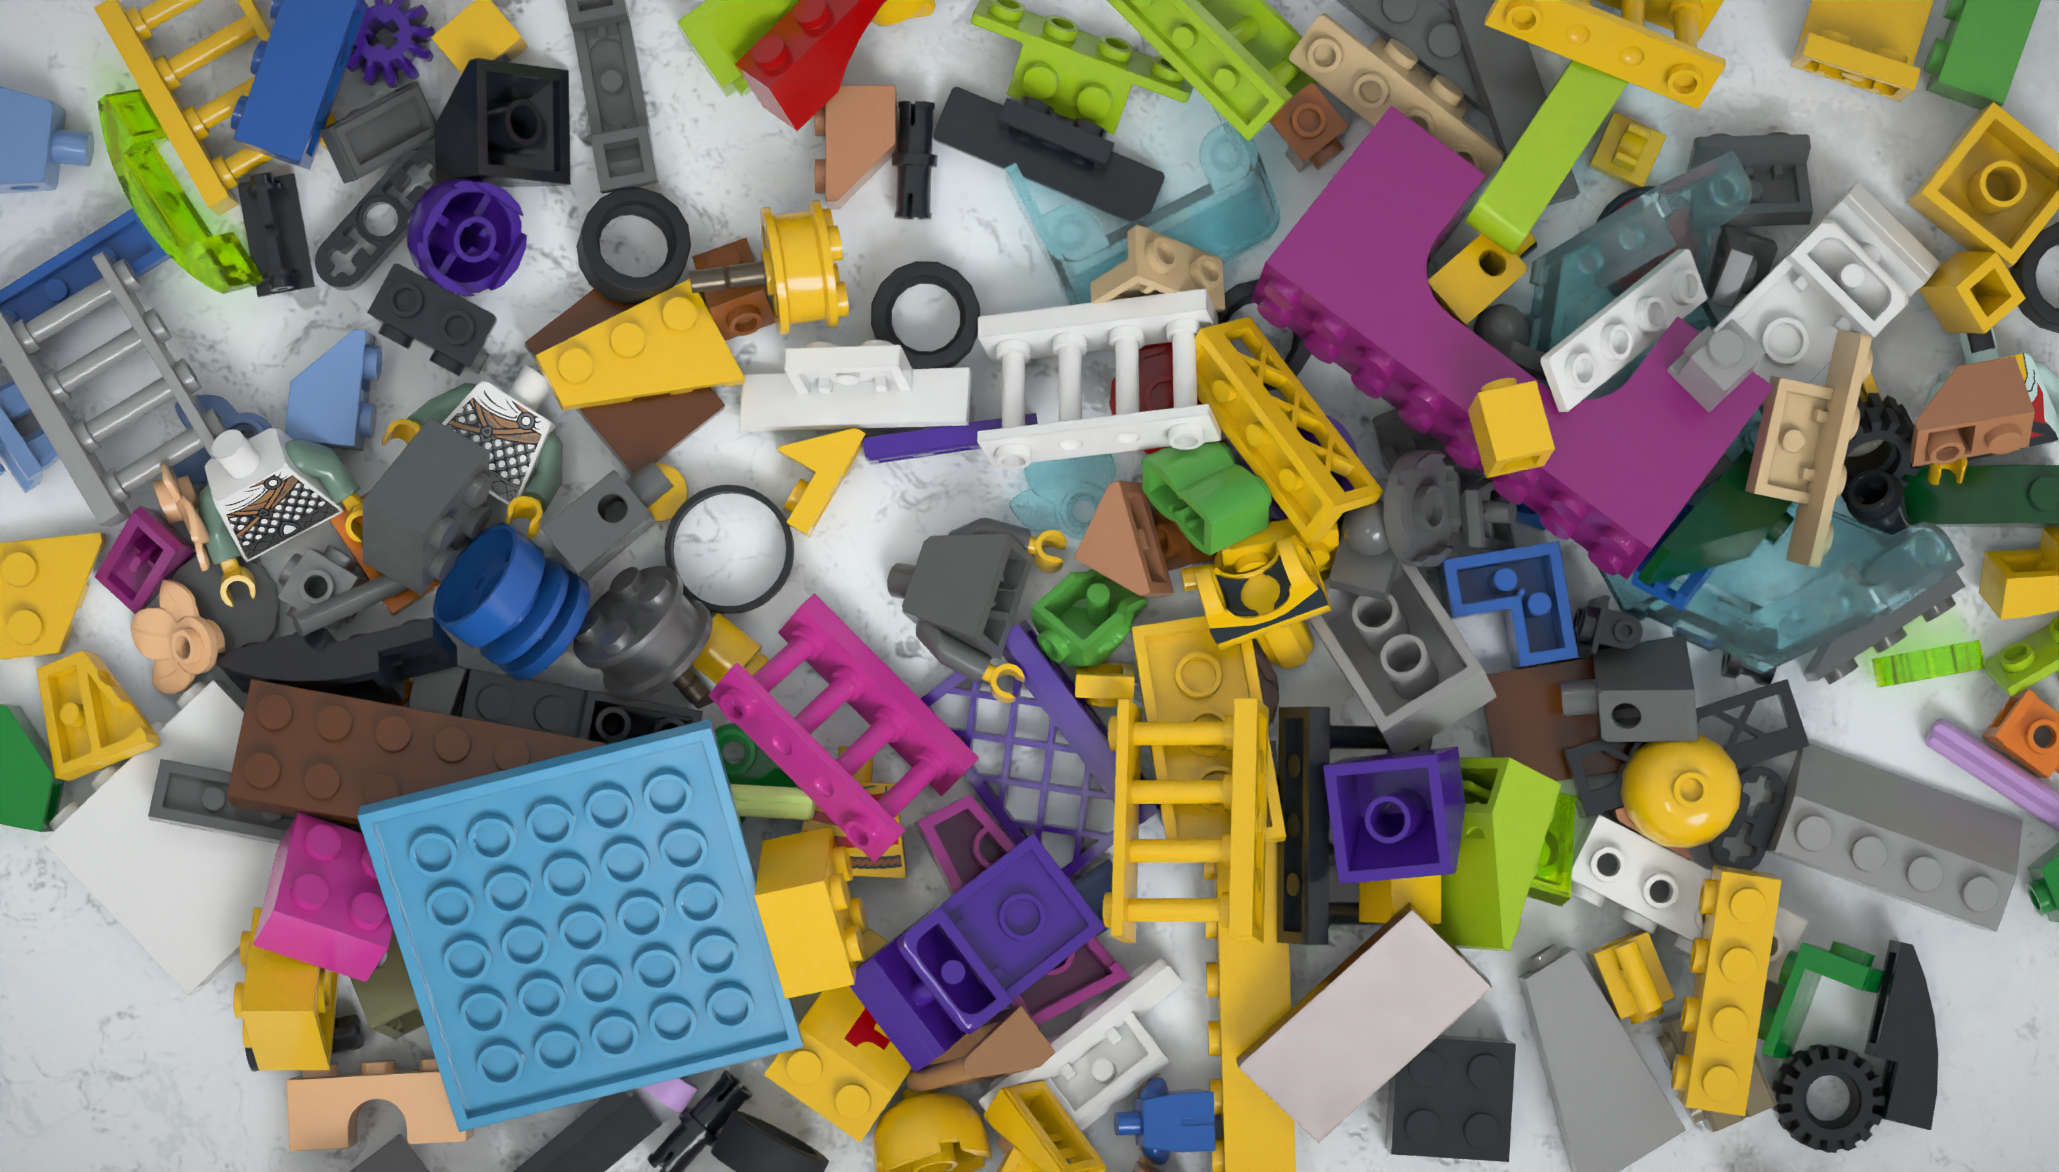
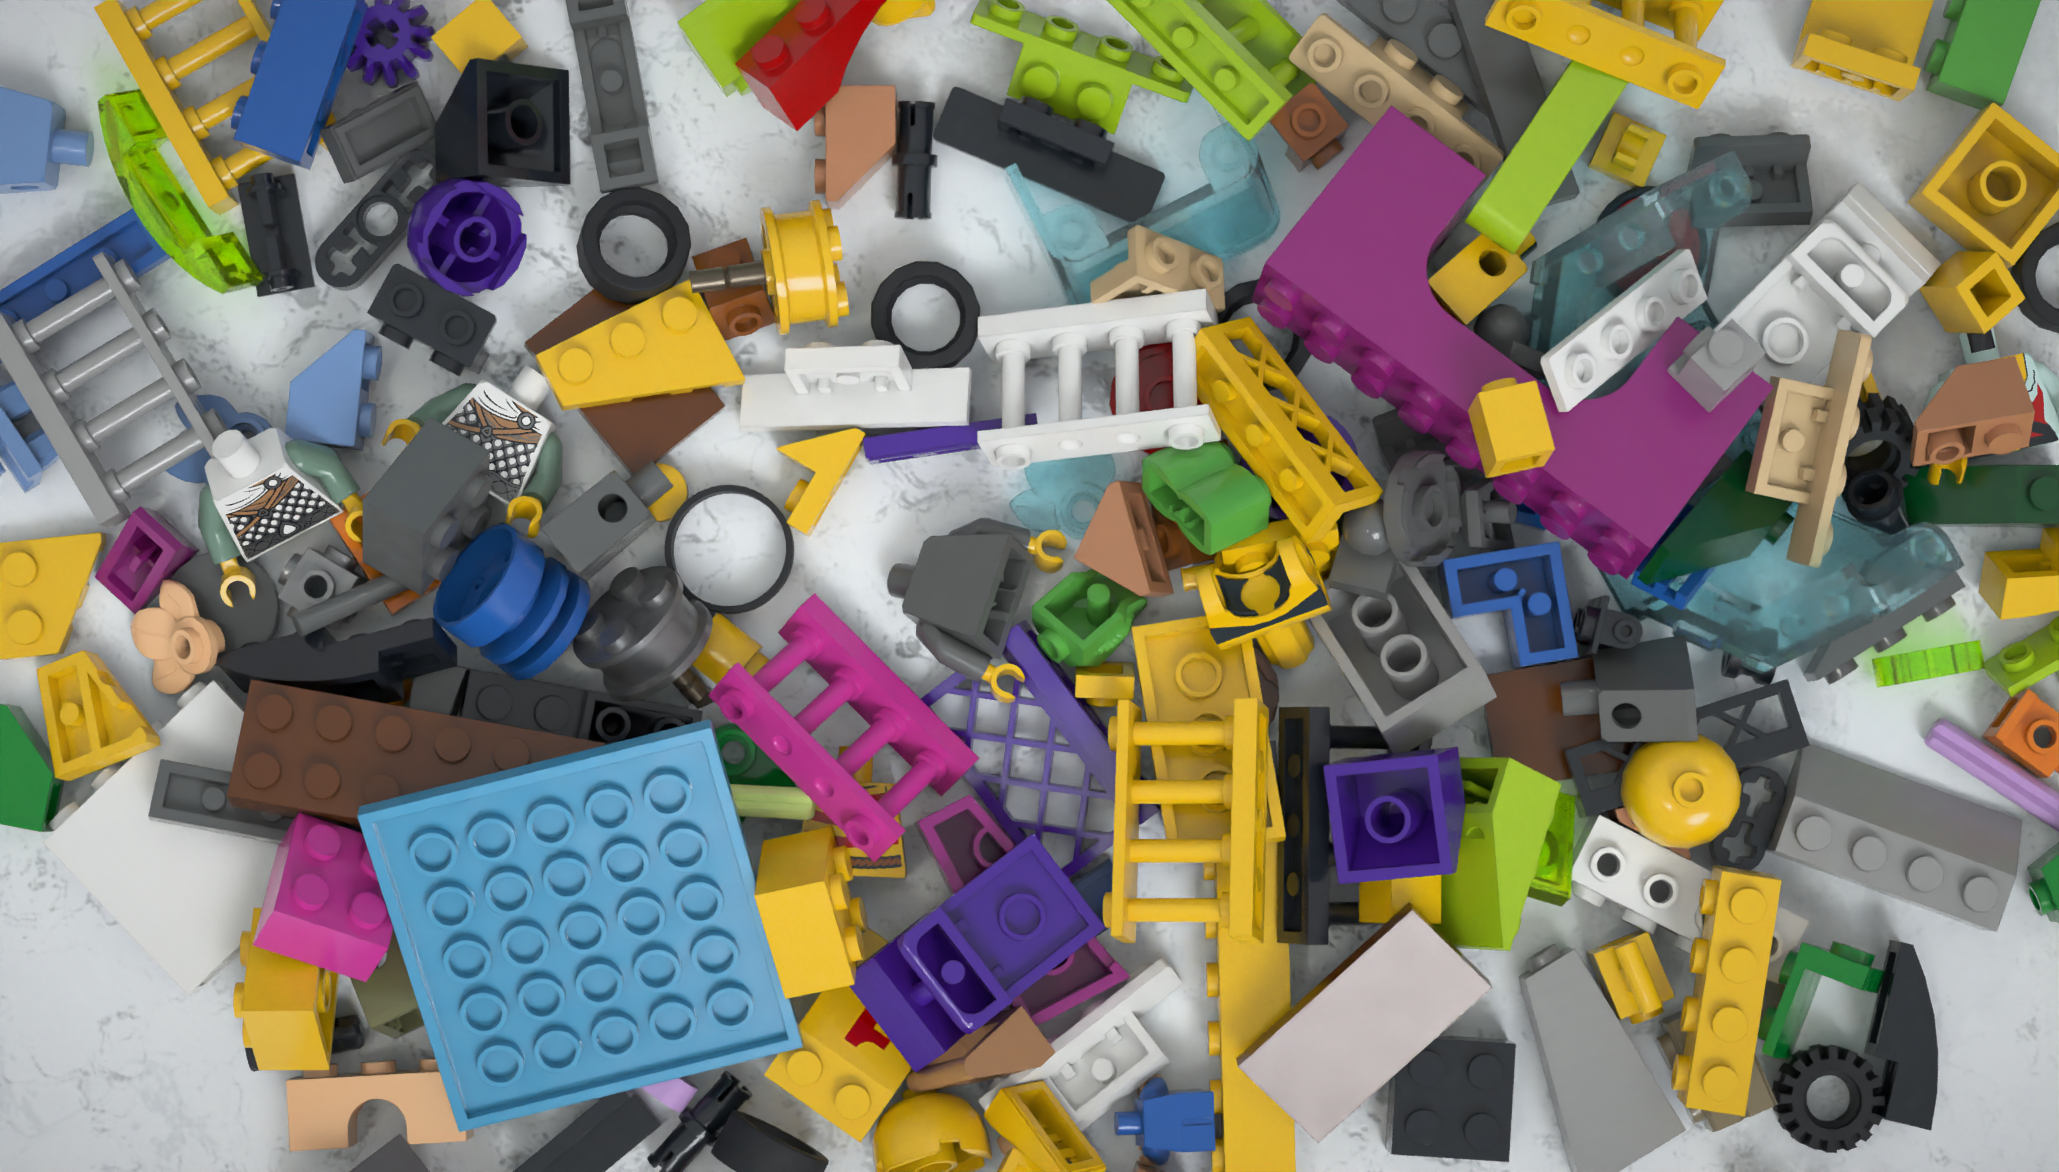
(180, 503): light nougat plate -> none
(1739, 264): dark grey bracket -> none

